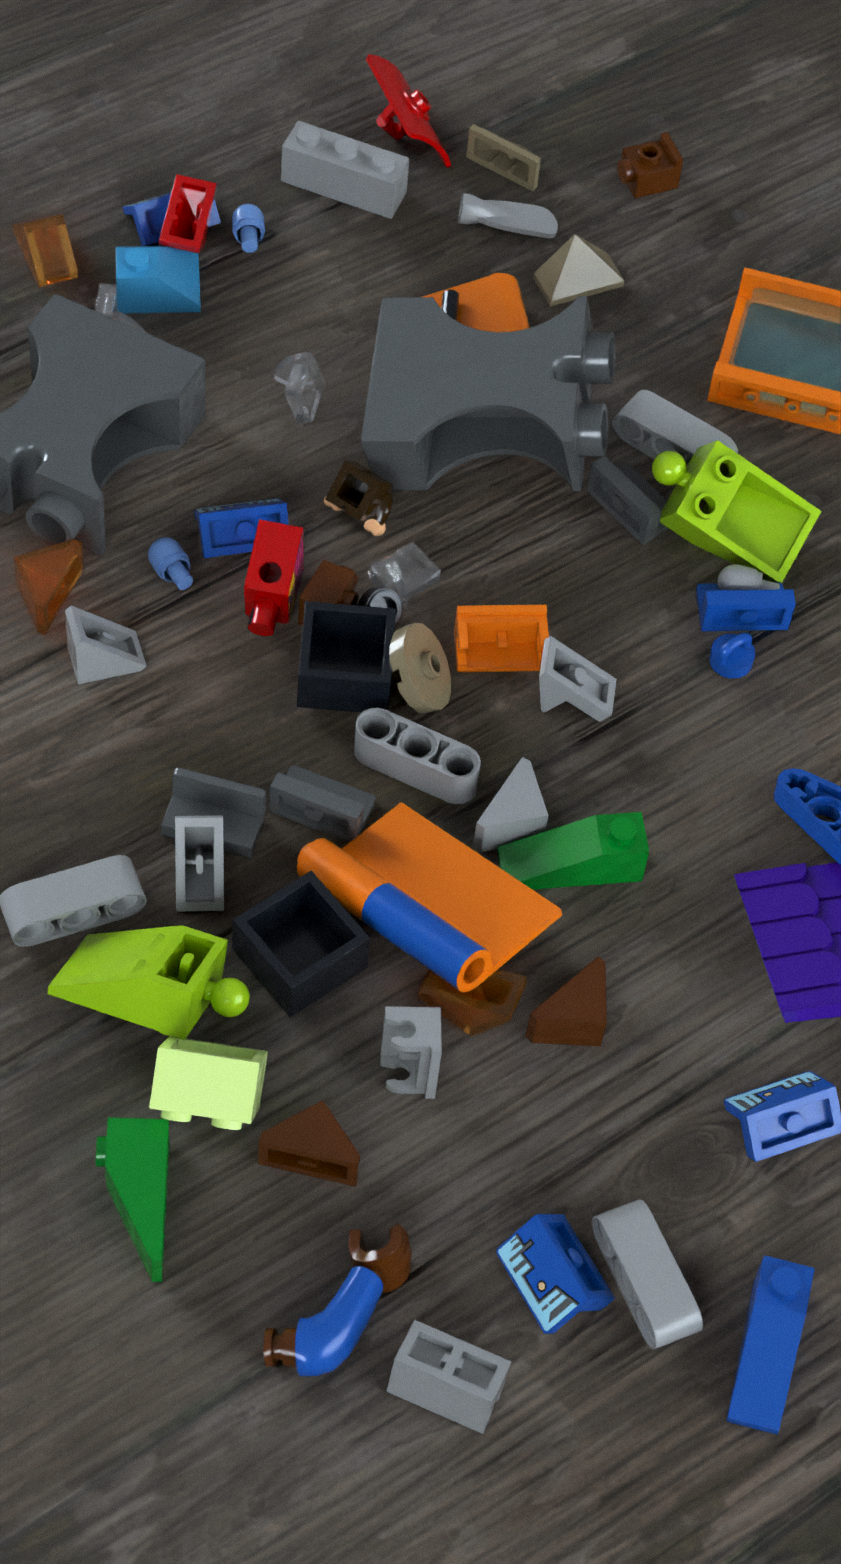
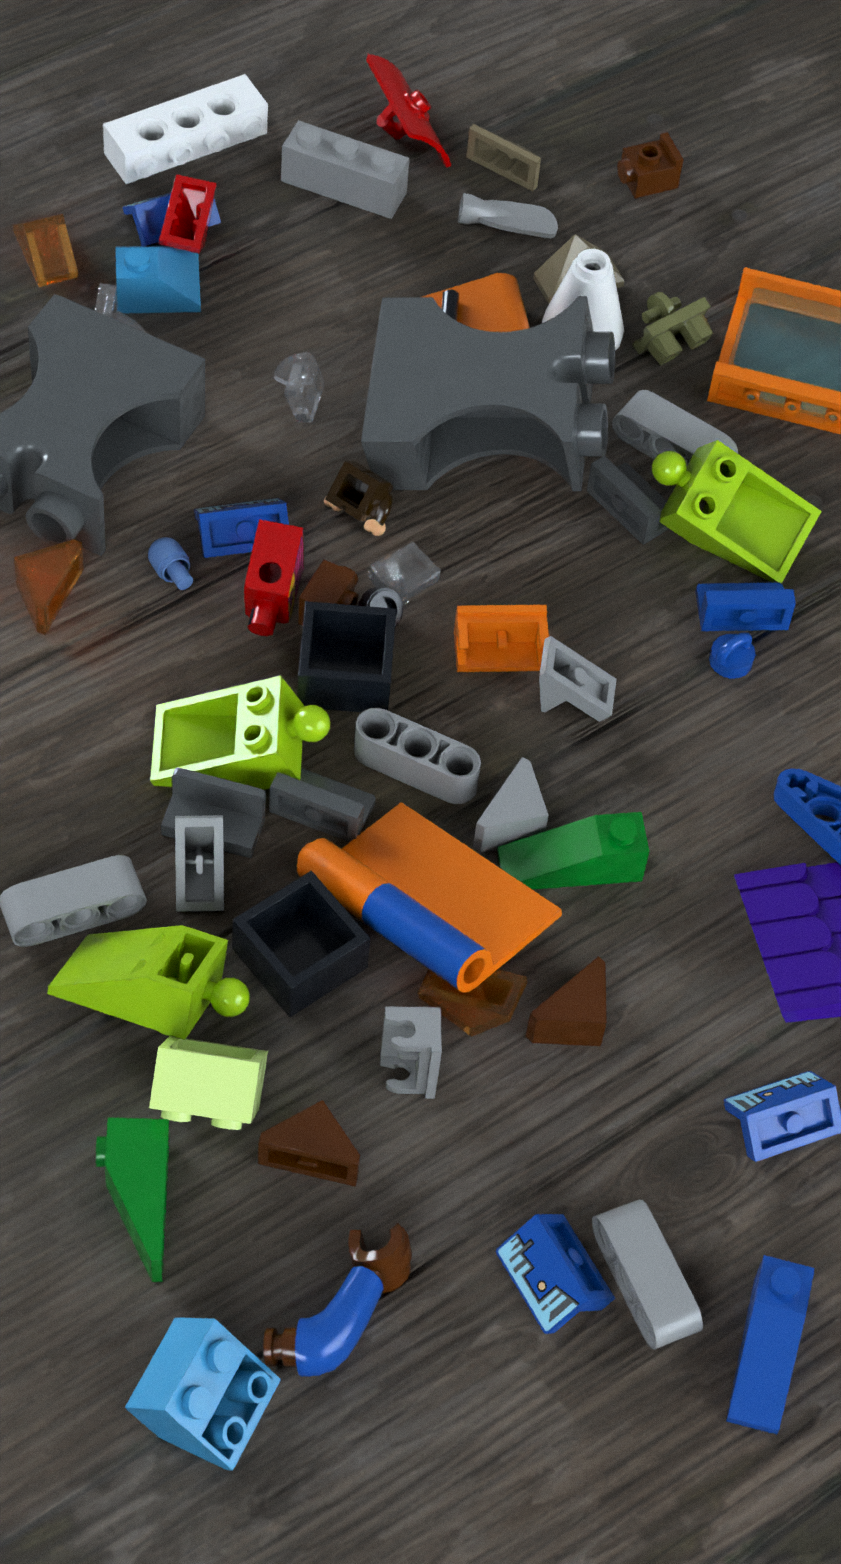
(101, 647): light grey slope -> none
(185, 128): none -> white brick
(203, 1391): none -> dark azure slope
(236, 734): none -> lime slope
(248, 226): medium blue cylinder -> none
(422, 668): dark tan plate -> none
(448, 1376): light grey hinge -> none
(592, 277): none -> white cone
(667, 323): none -> olive hips
(743, 578): light grey cylinder -> none

